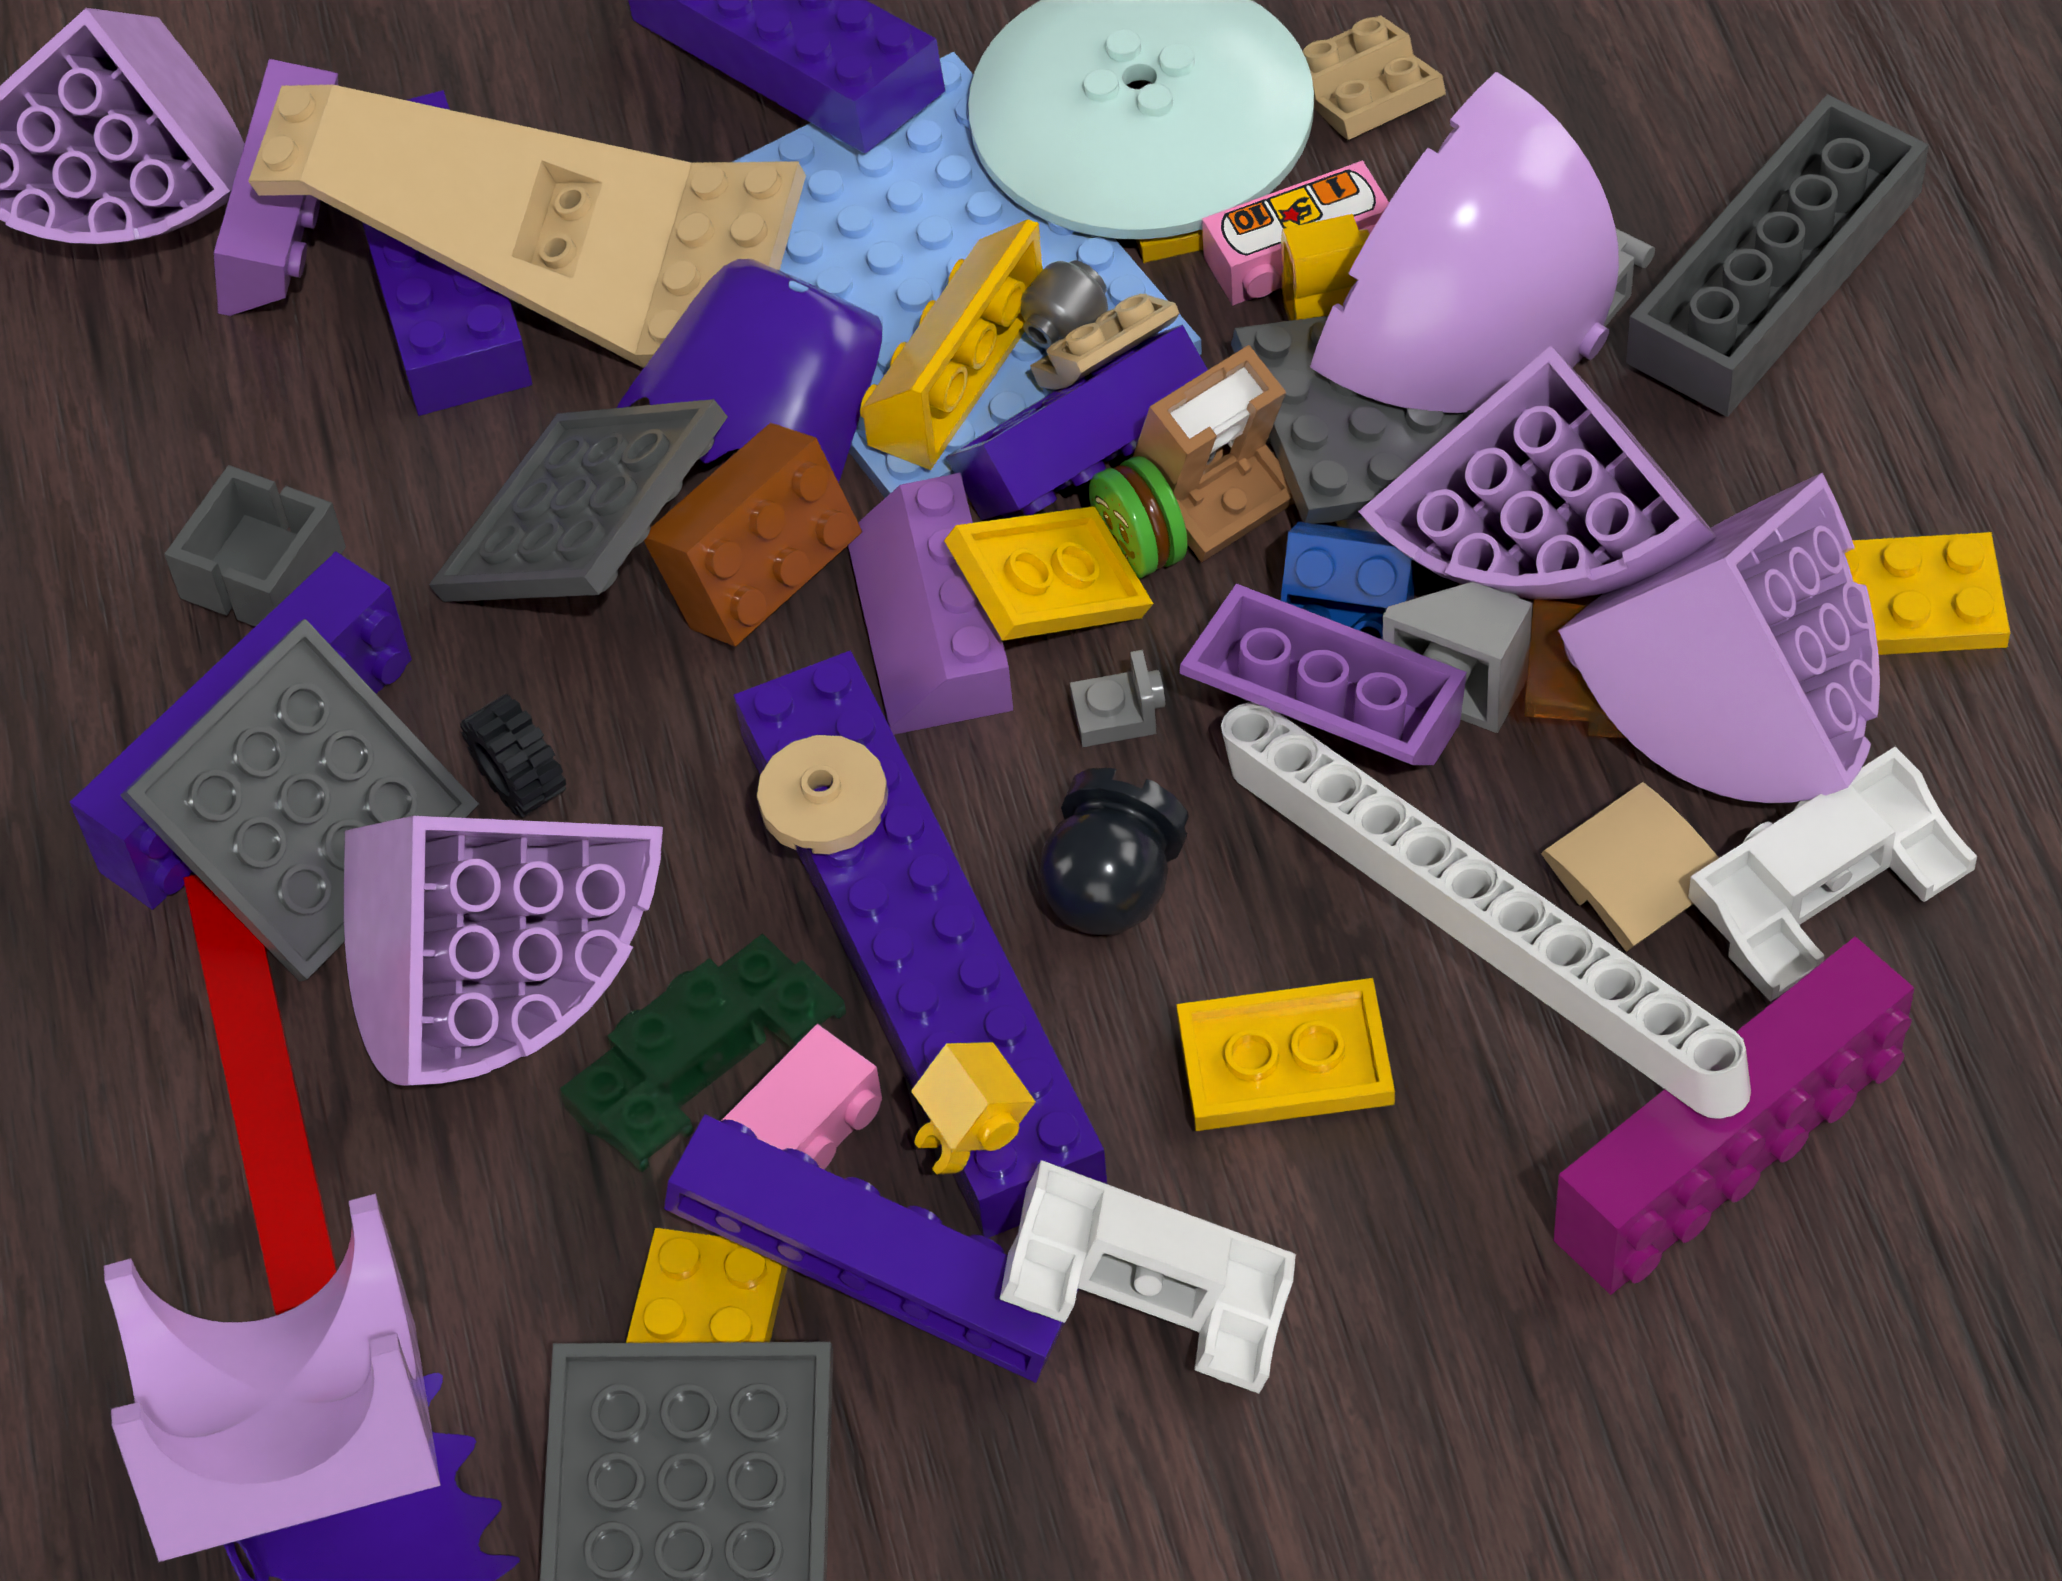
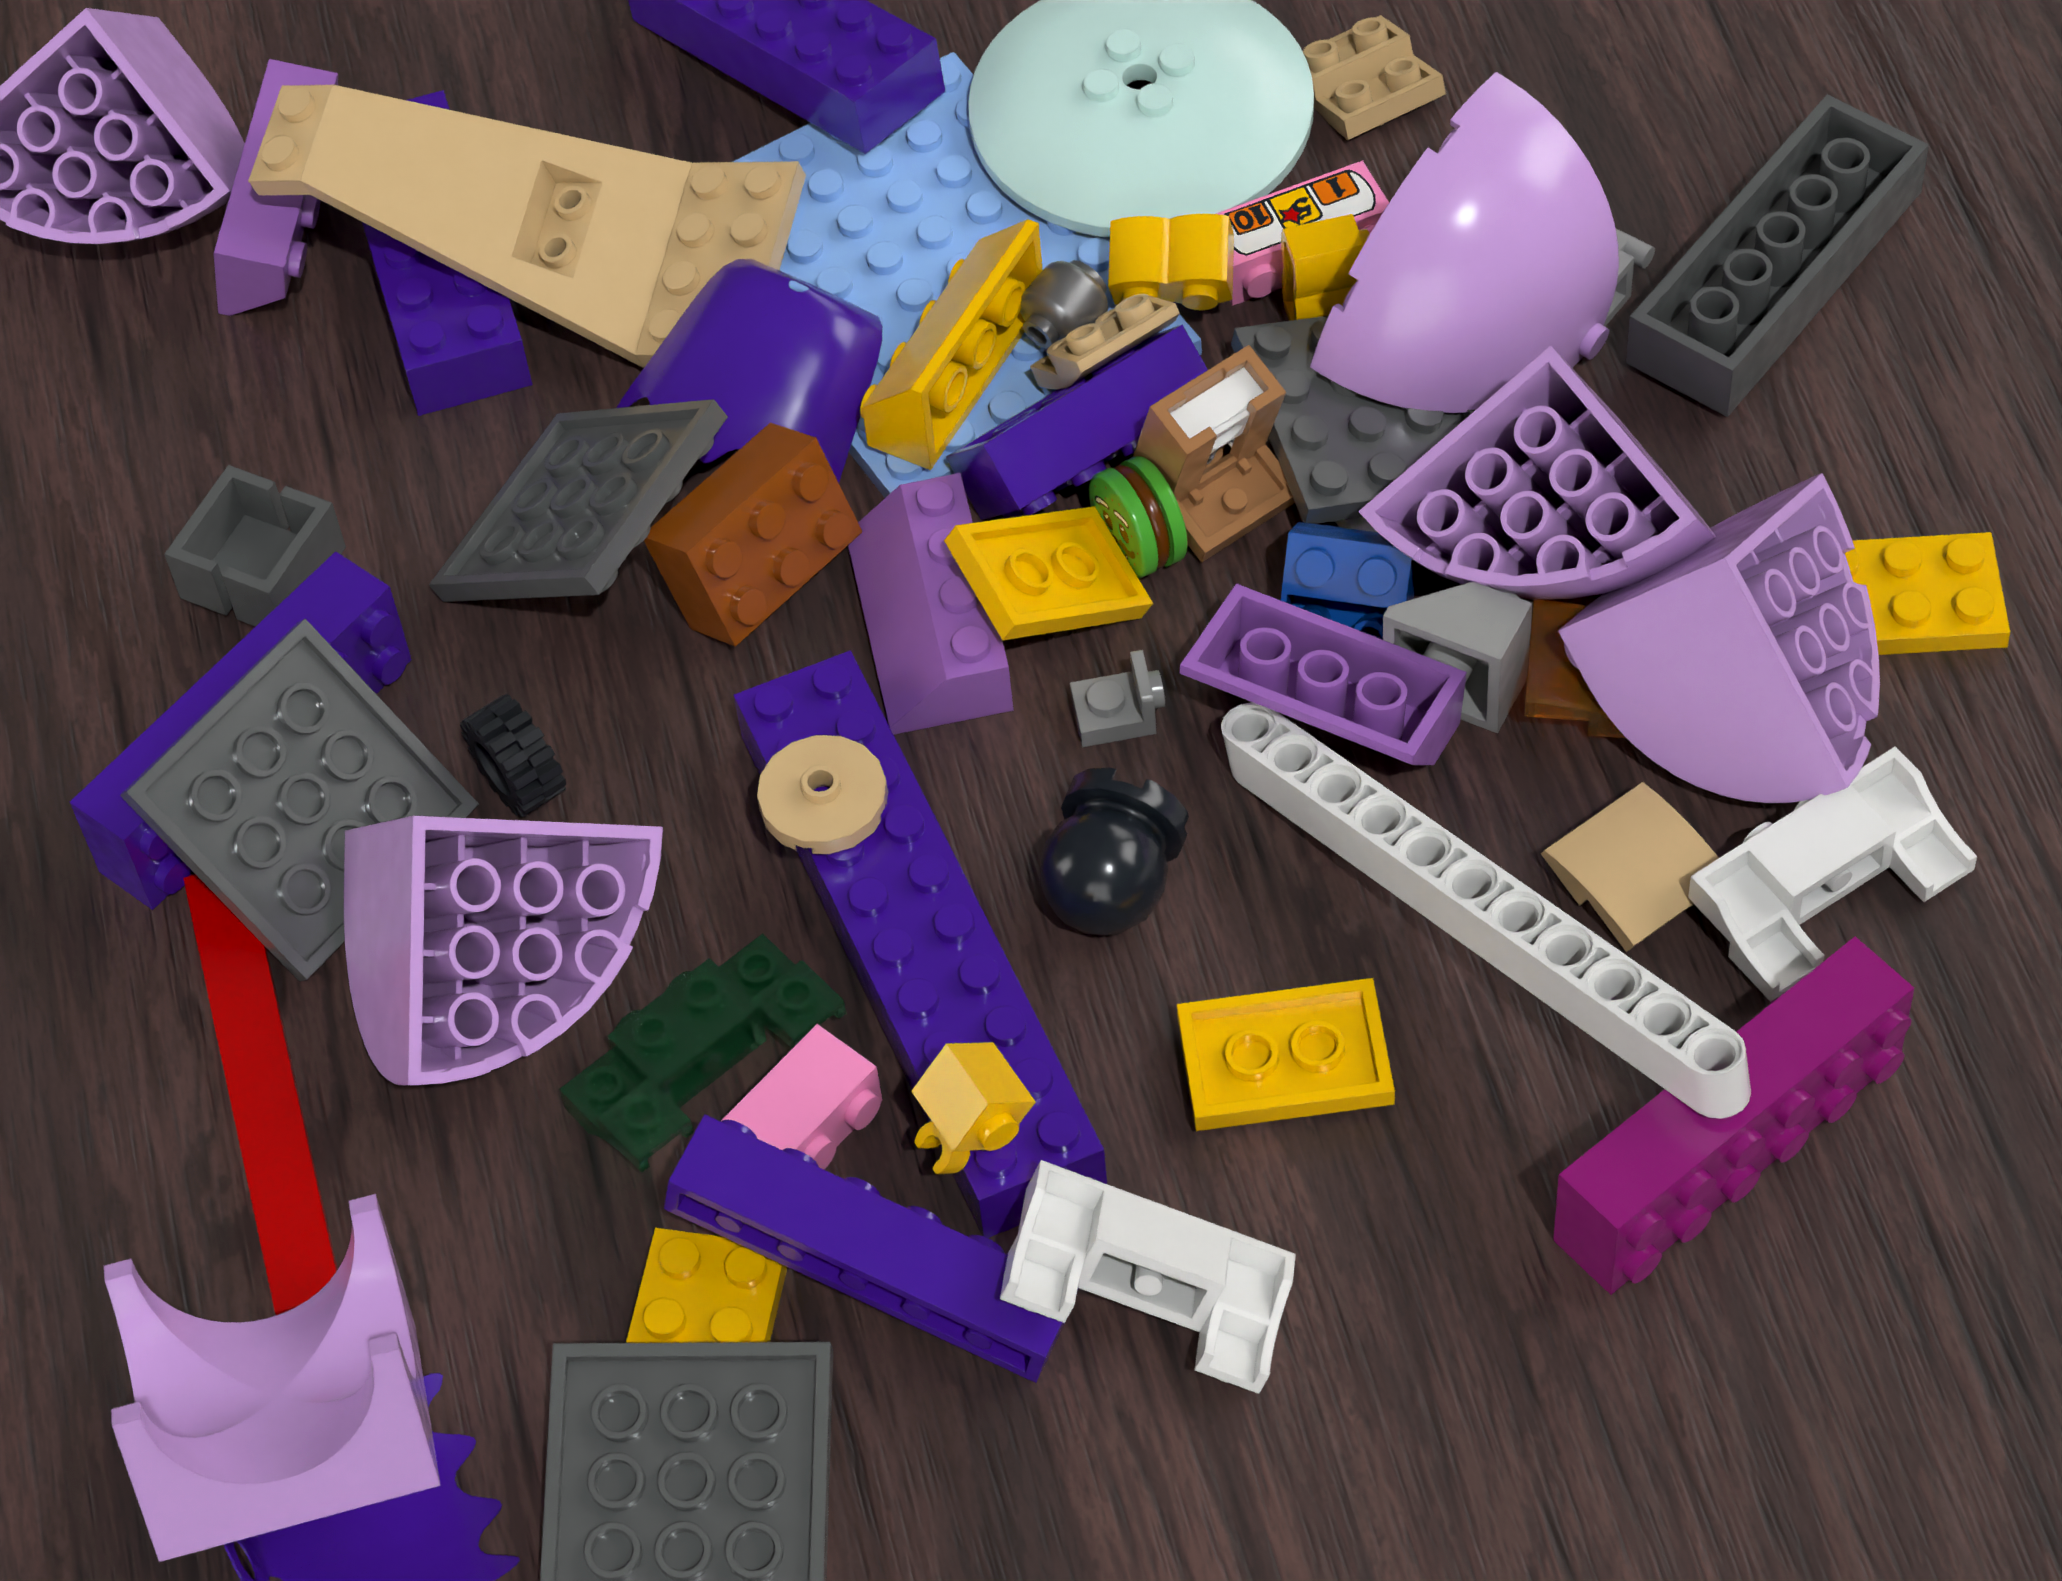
(1172, 259): none -> yellow brick

